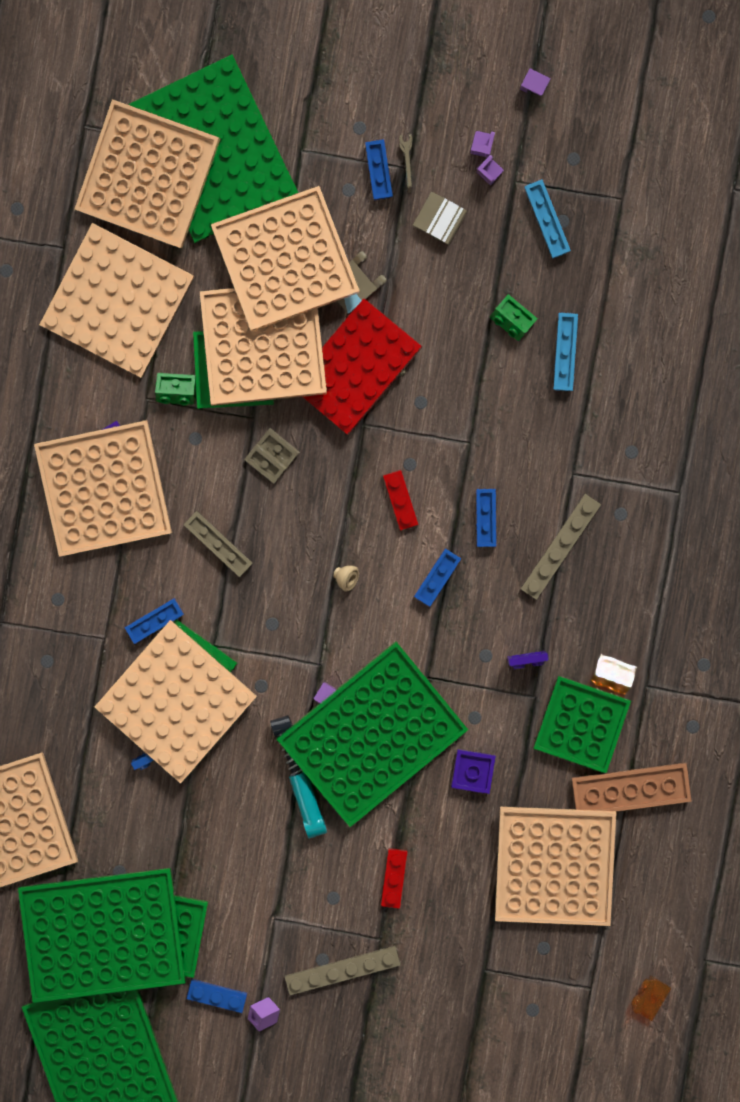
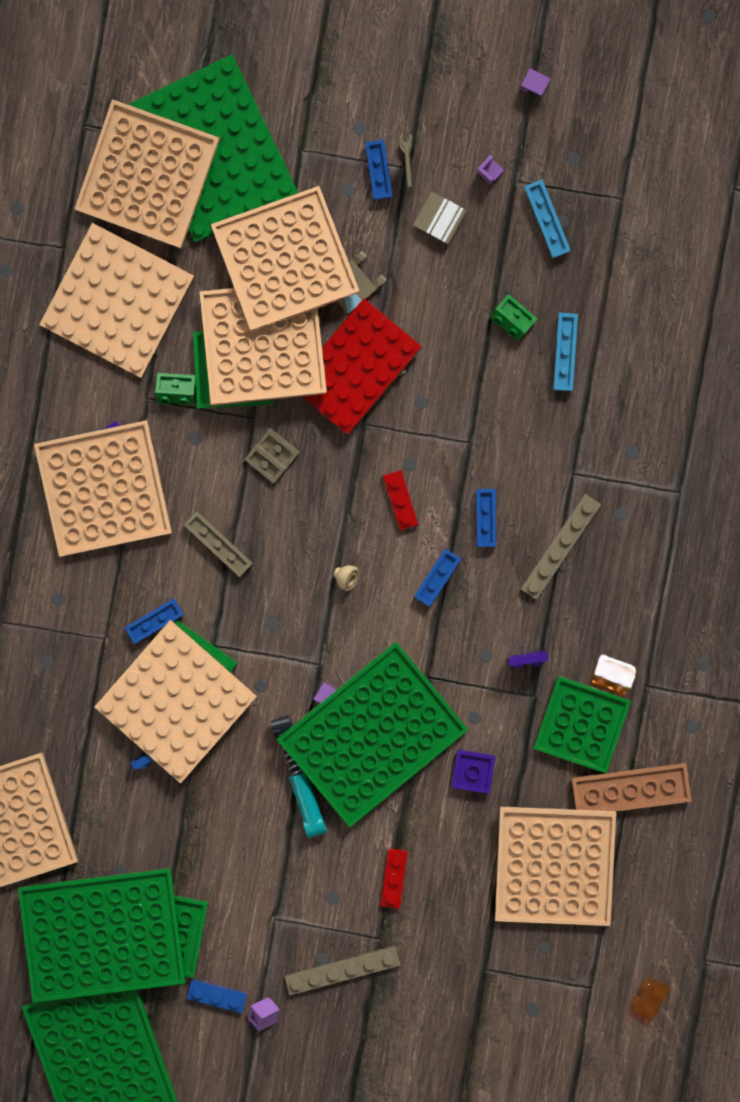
(482, 143): medium lavender panel -> none

